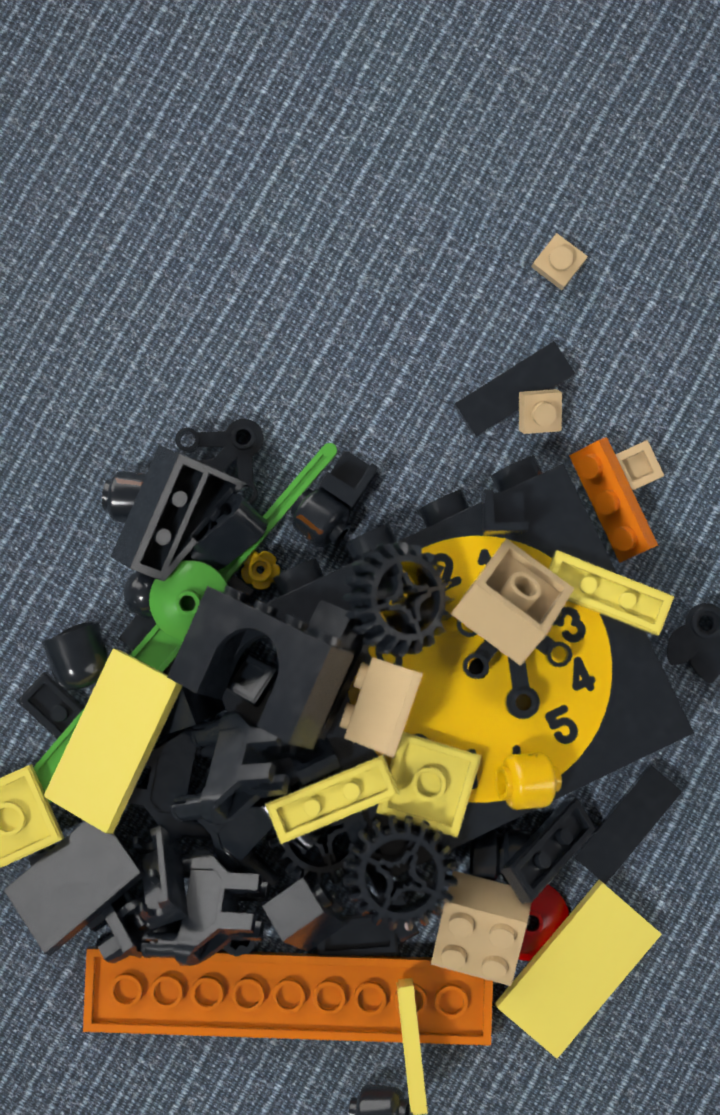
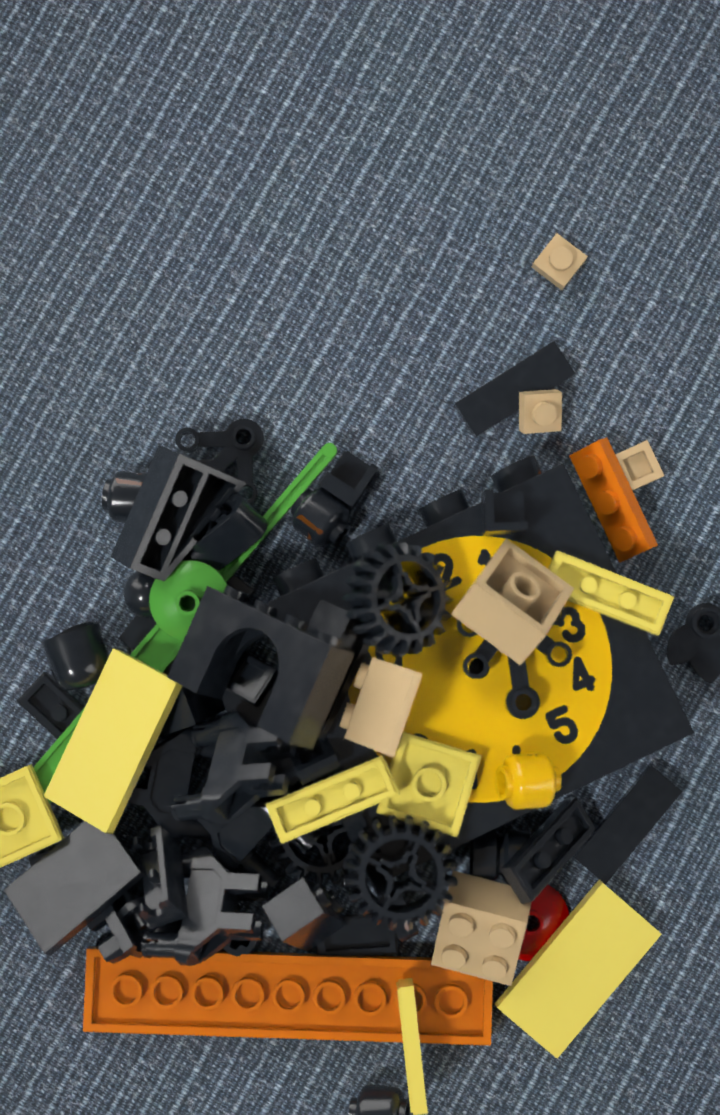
(263, 580): yellow plate -> none

